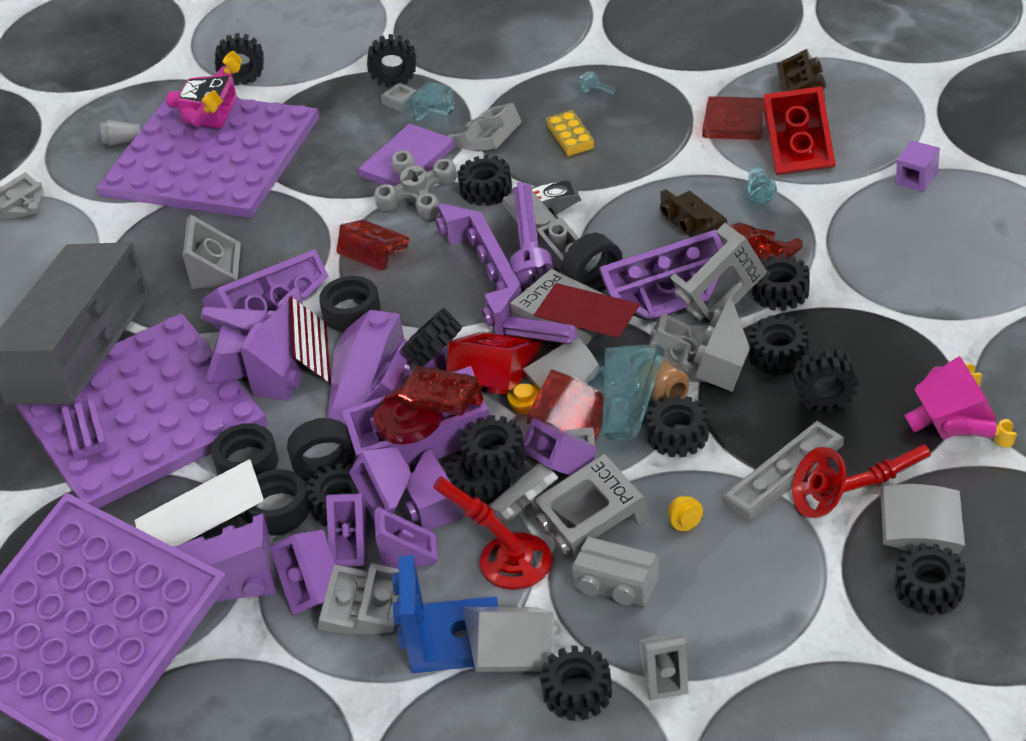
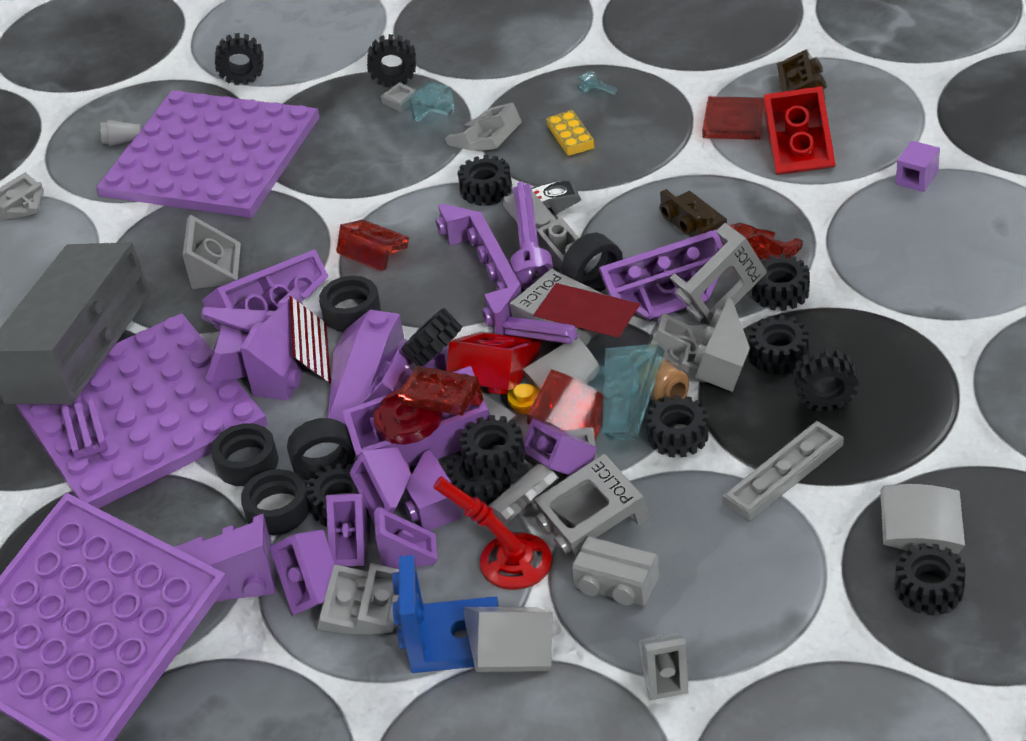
(203, 506): white sticker -> none
(210, 98): torso -> none
(415, 185): light grey gear -> none
(422, 143): medium lavender tile -> none
(579, 700): black tyre -> none
(685, 513): yellow plate -> none
(760, 186): clear light blue cone -> none
(828, 485): red dish -> none
(957, 405): dark pink torso -> none

